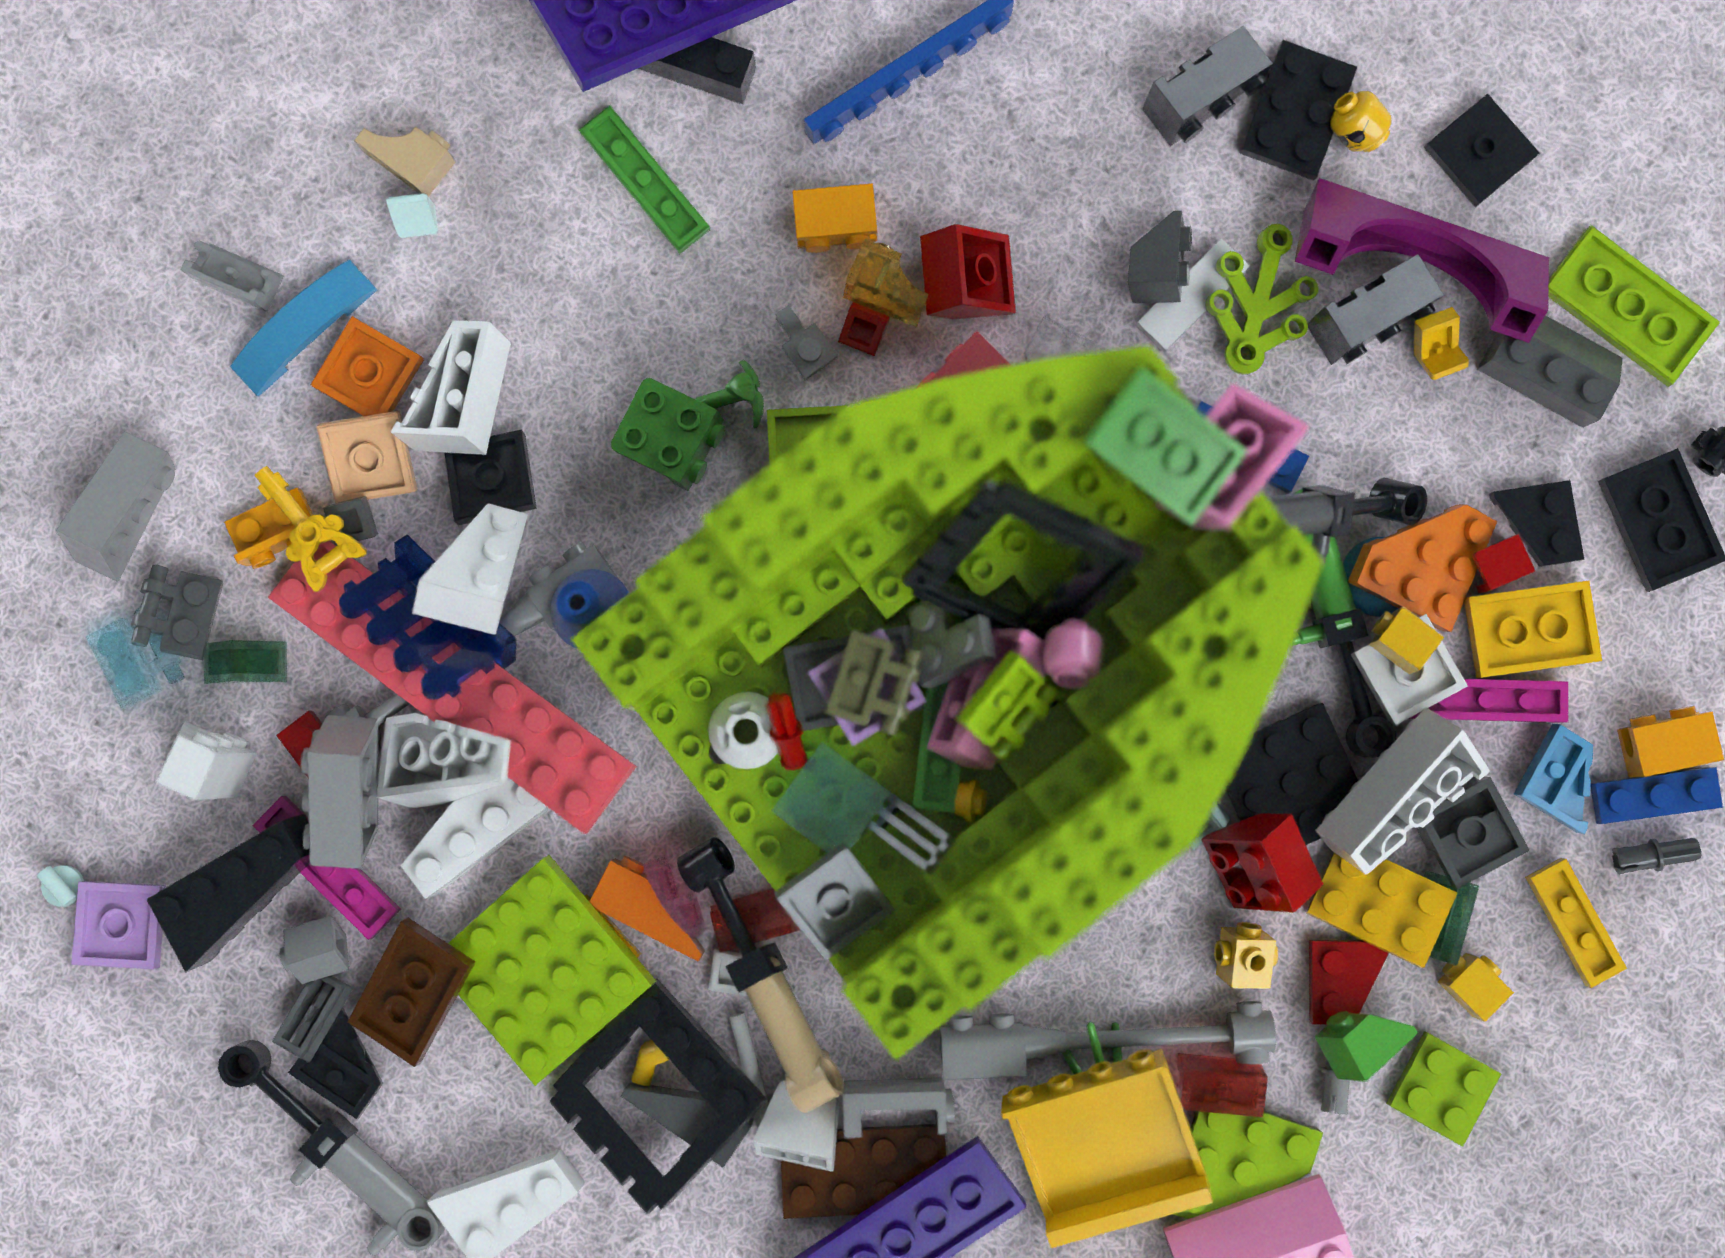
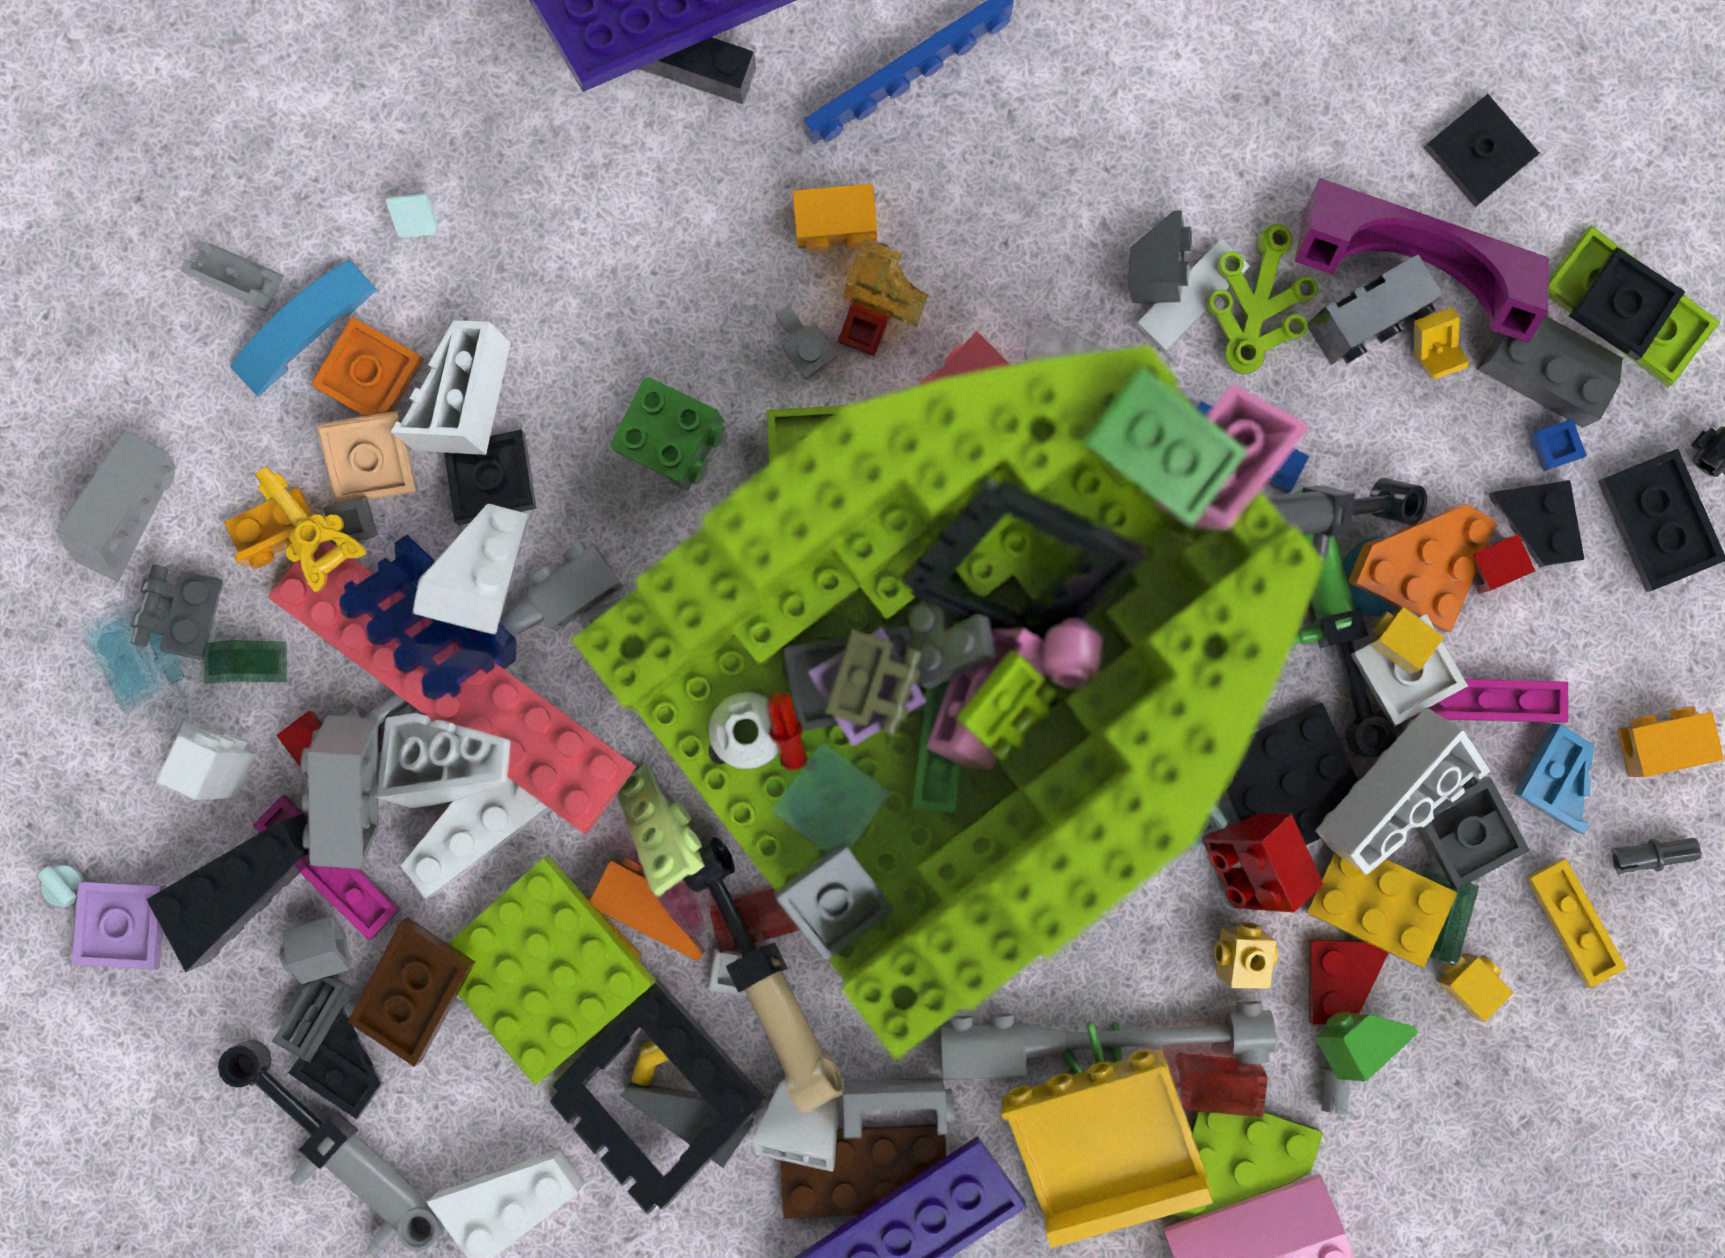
(413, 158): tan arch -> none
(595, 588): blue cone -> none
(644, 179): bright green tile -> none
(659, 831): none -> yellowish green bracket
(740, 388): bright green plant -> none
(747, 1057): white bar -> none
(888, 816): dark grey tile -> none
(967, 273): red slope -> none
(970, 800): yellow plate -> none
(1207, 86): wedge -> none
(1296, 110): black plate -> none
(1361, 121): yellow head -> none
(1443, 1088): lime plate -> none
(1532, 629): yellow plate -> none
(1558, 445): none -> blue plate
(1626, 303): none -> black plate
(1656, 795): blue plate -> none

